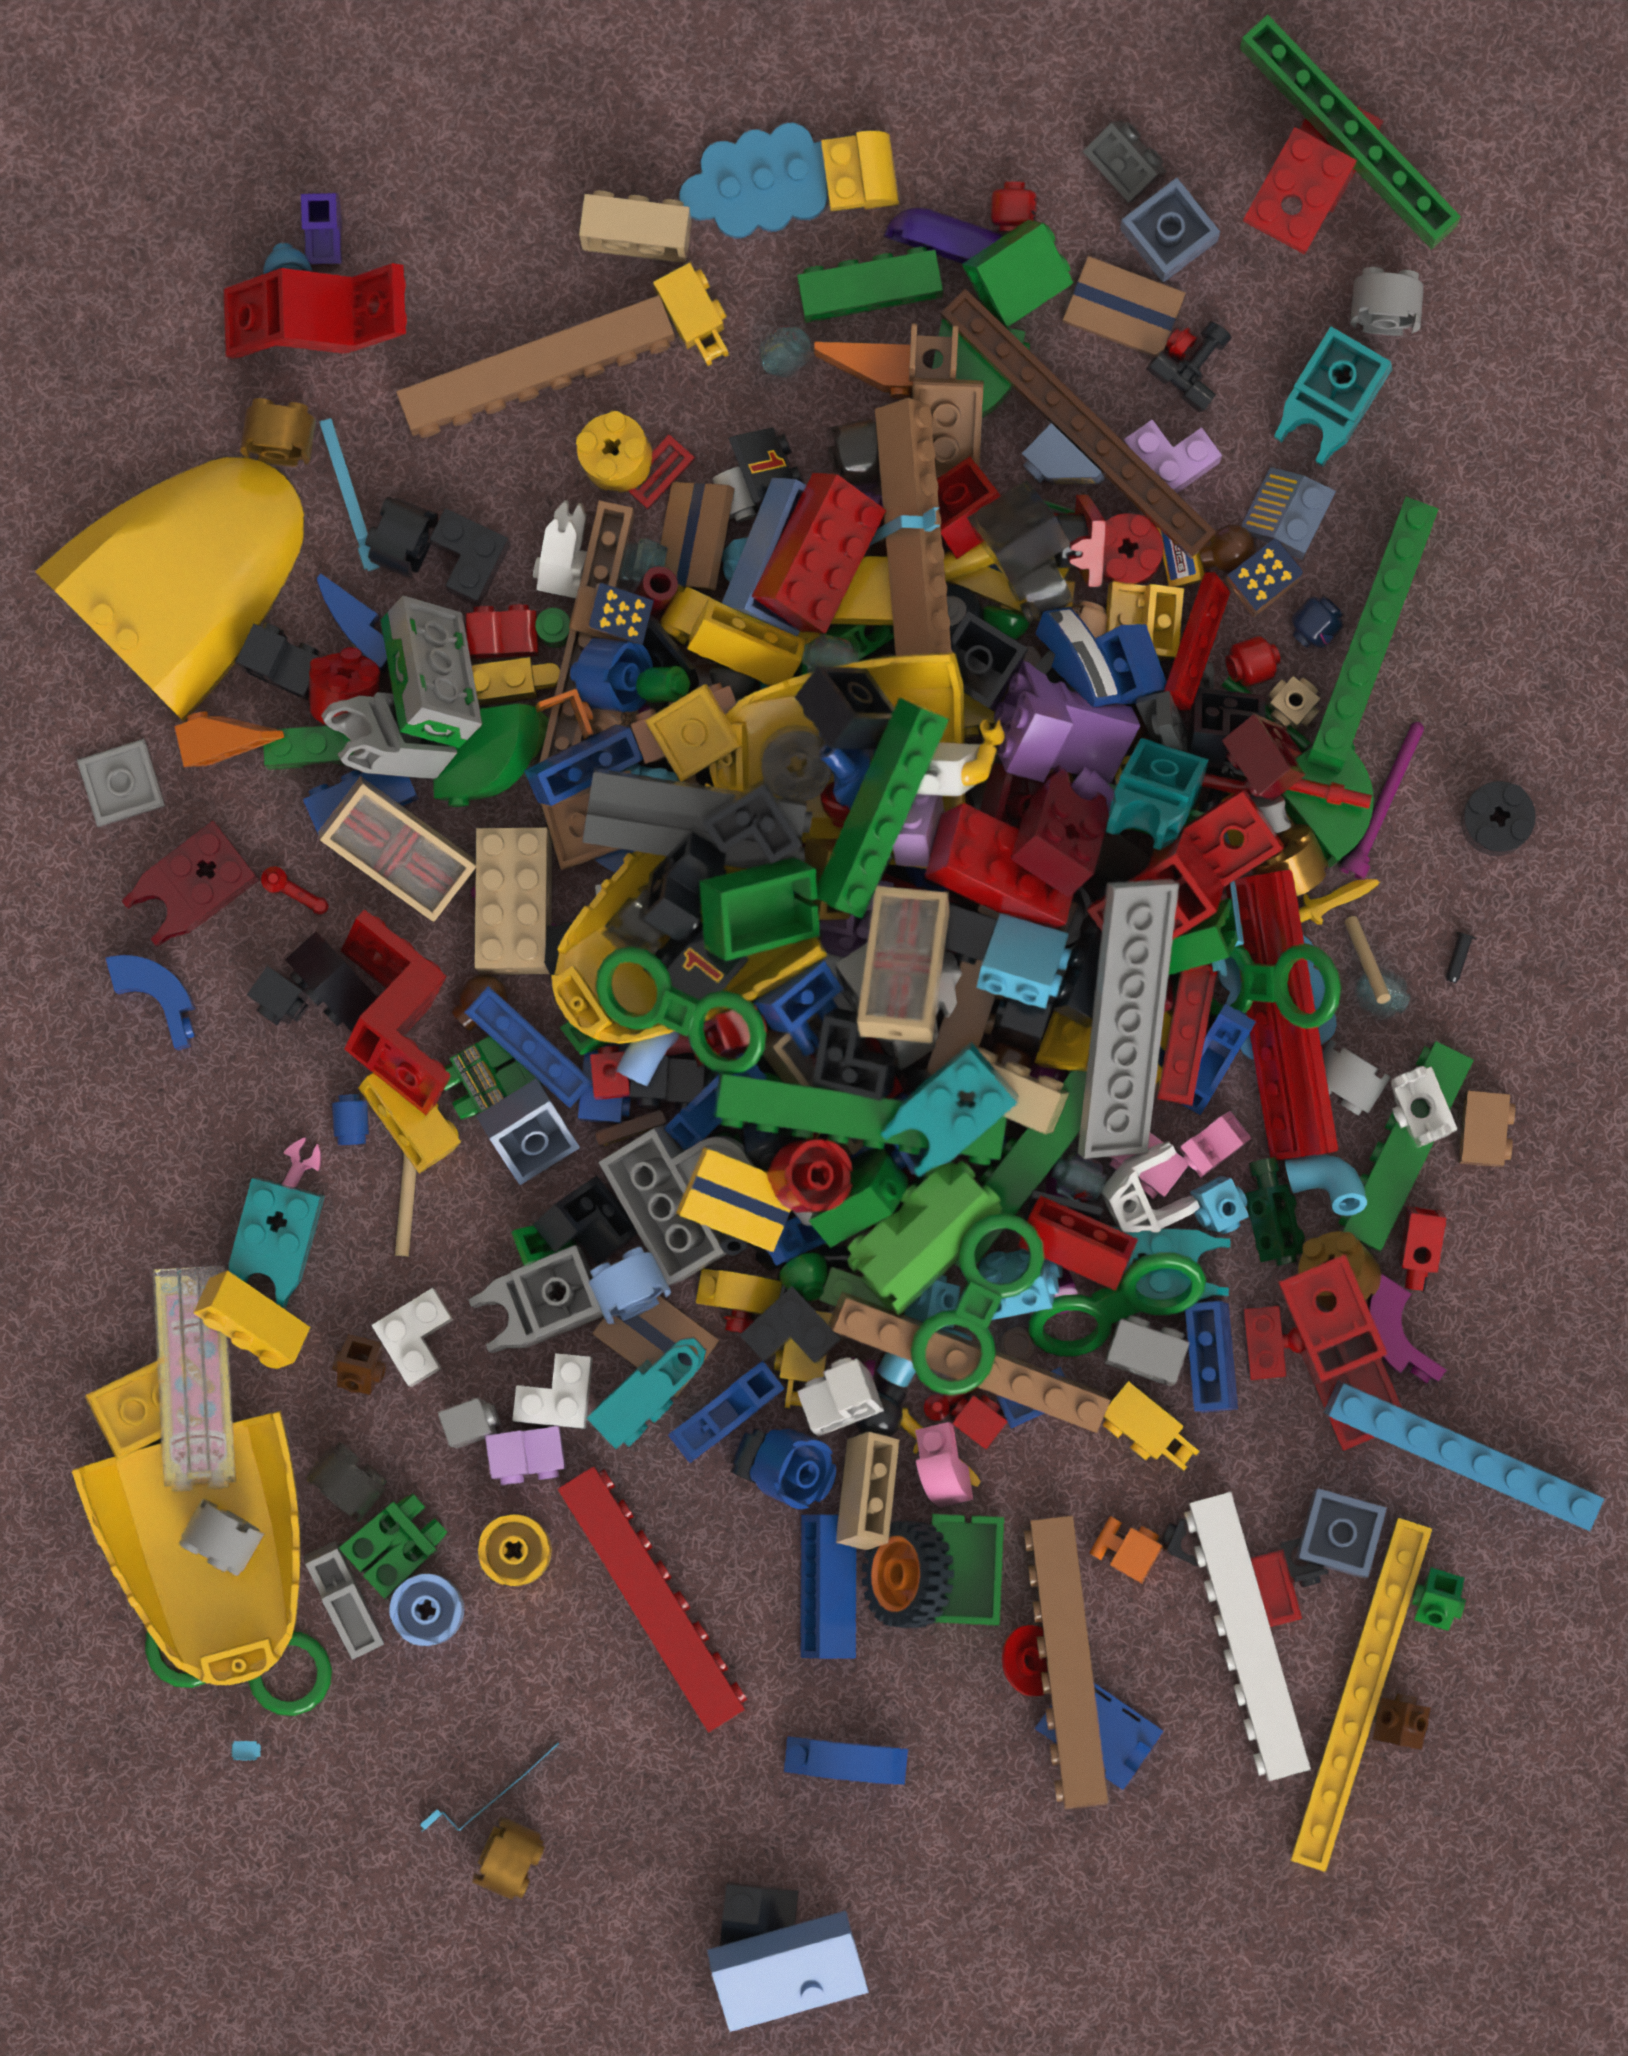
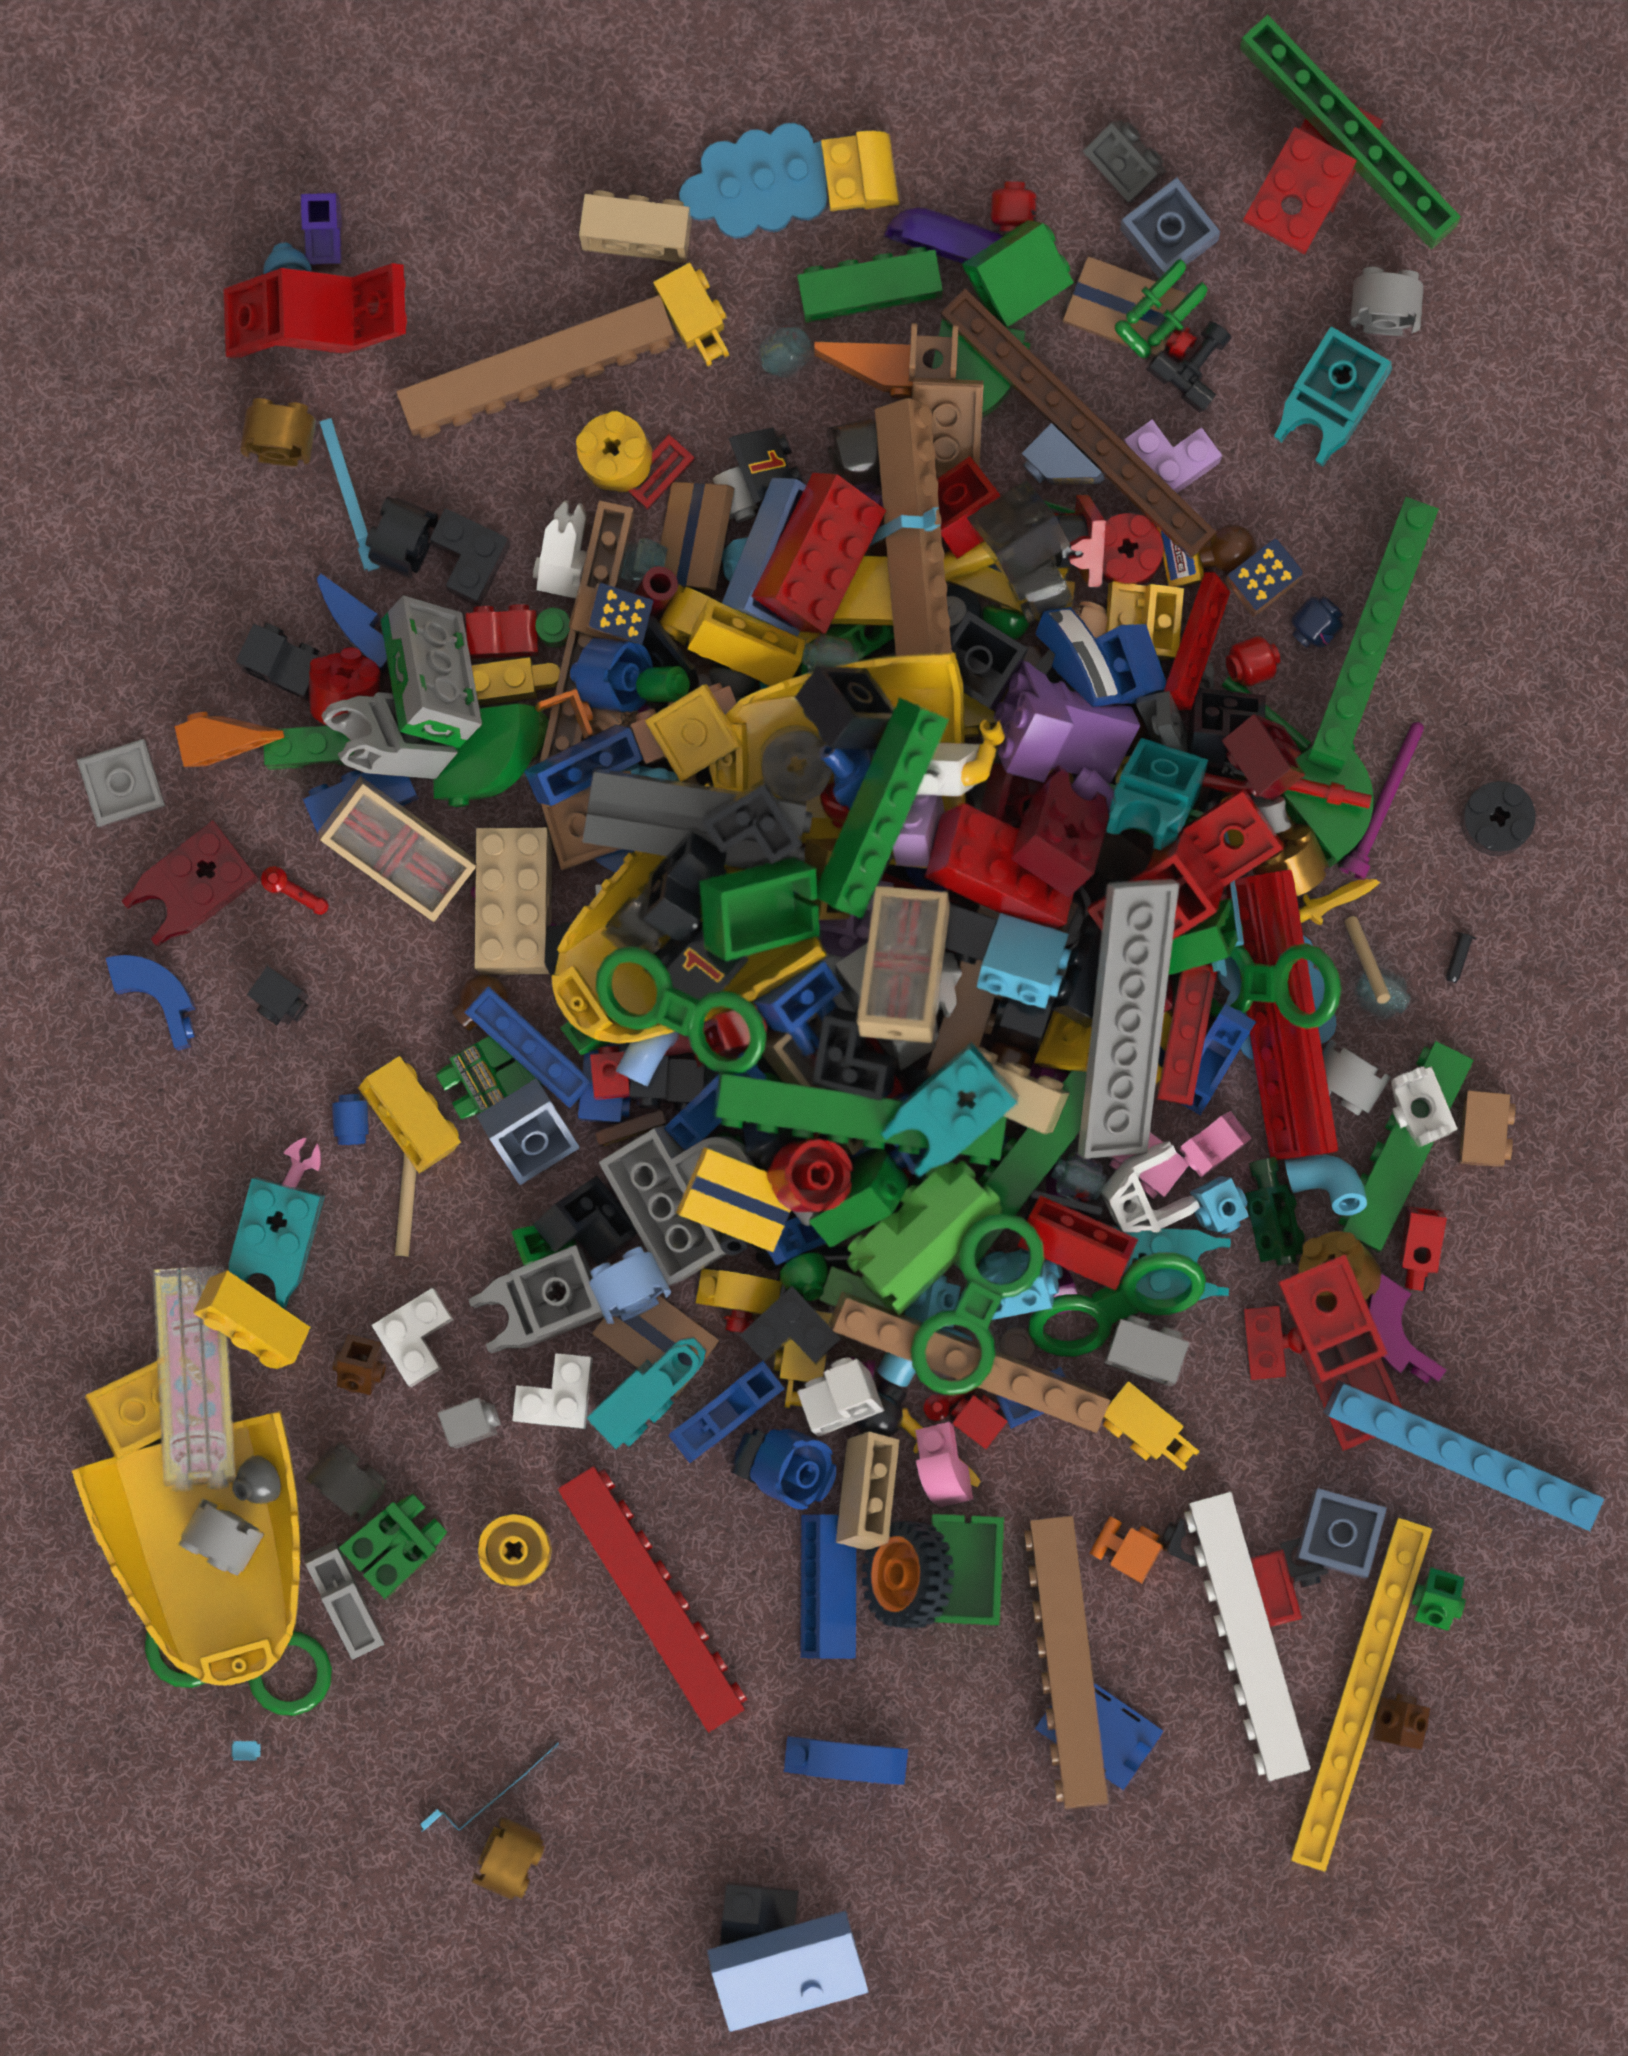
(184, 573): yellow windscreen -> none
(257, 1481): none -> dark grey brick
(330, 980): black brick -> none
(409, 994): red bracket -> none
(410, 1621): light blue brick -> none
(525, 1454): lavender brick -> none
(1018, 1646): red dish -> none
(1173, 318): none -> green piece
(1211, 1357): blue brick -> none
(1284, 712): tan brick -> none
(1288, 510): sand blue slope -> none

